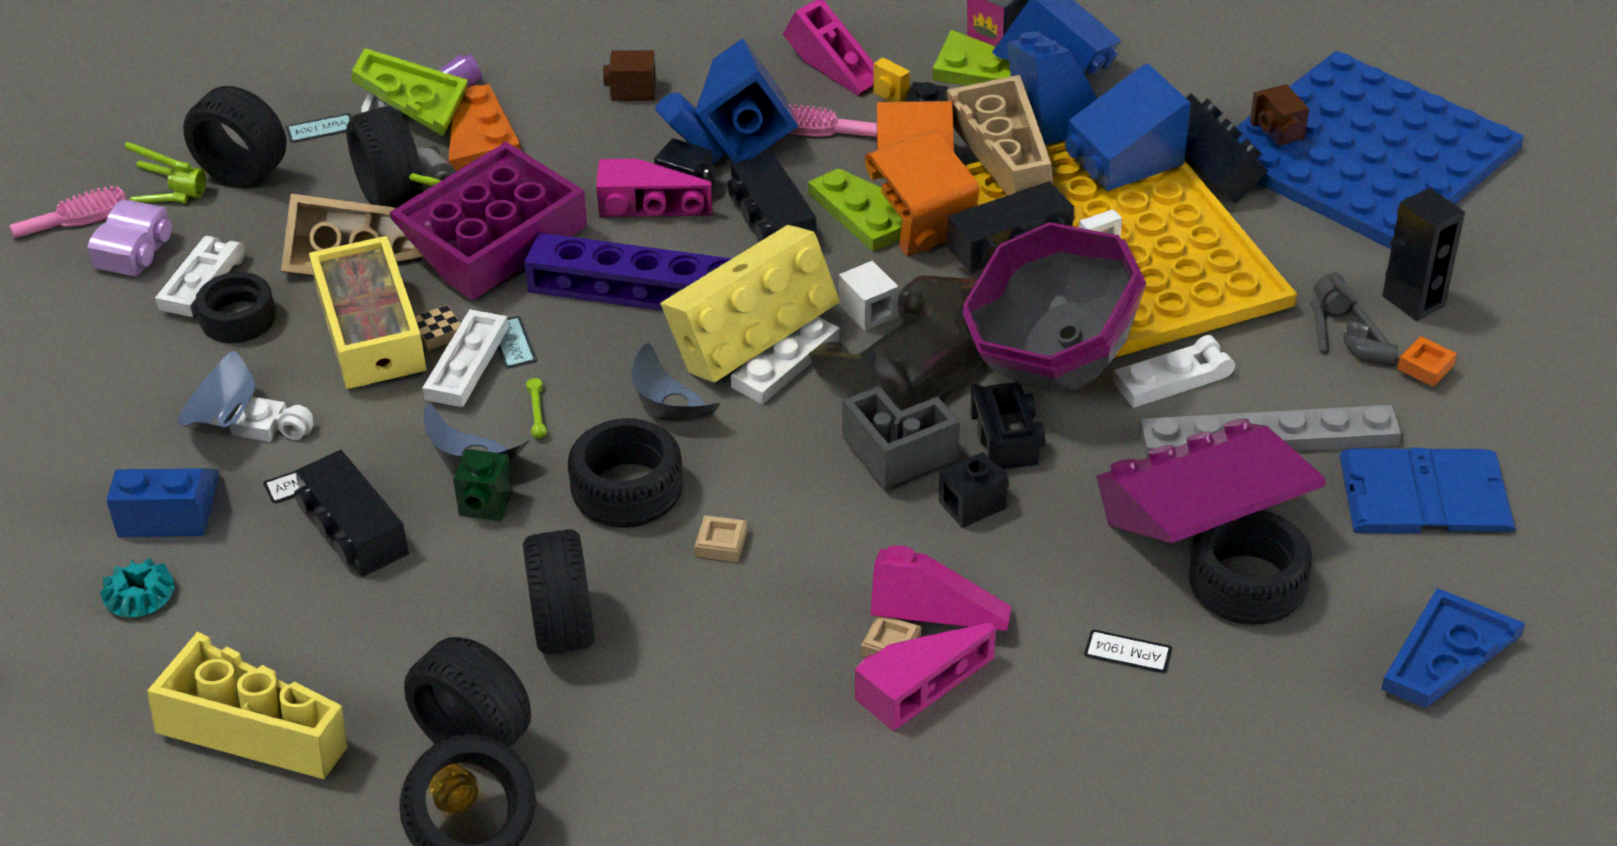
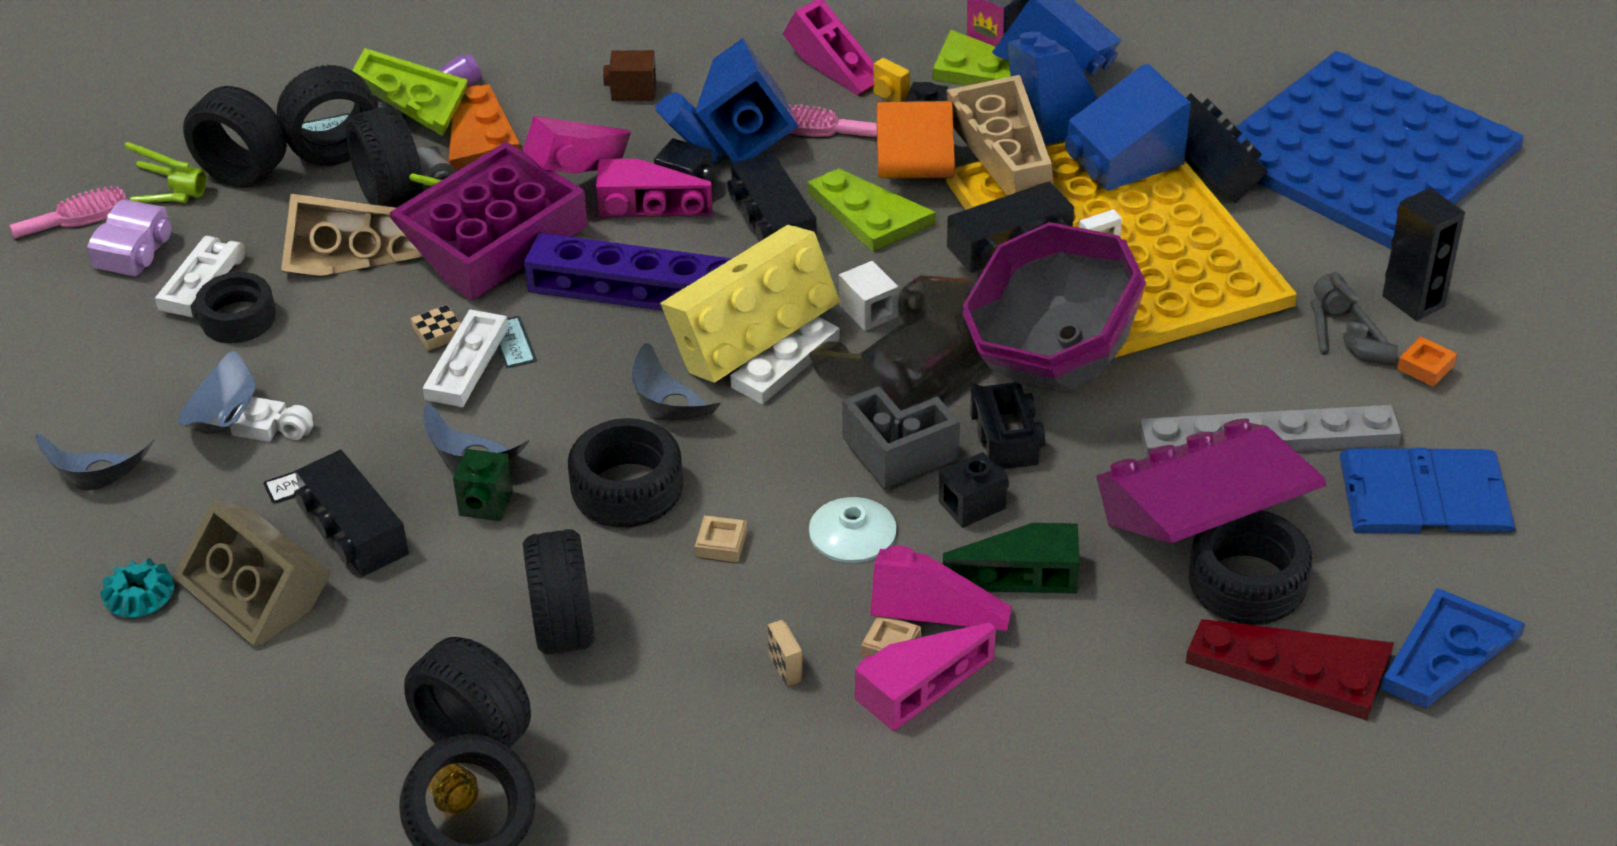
(74, 466): none -> piece
(161, 501): blue slope -> none
(246, 711): light yellow wedge -> none
(250, 572): none -> dark tan slope
(311, 90): none -> black tyre
(367, 312): brick -> none
(534, 387): lime hinge -> none
(573, 145): none -> dark pink slope
(785, 653): none -> tan tile
(852, 529): none -> light aqua dish
(923, 187): orange piece -> none
(1022, 560): none -> dark green slope
(1128, 651): white sticker -> none
(1173, 372): white plate -> none
(1280, 114): reddish brown brick -> none
(1304, 665): none -> dark red wing

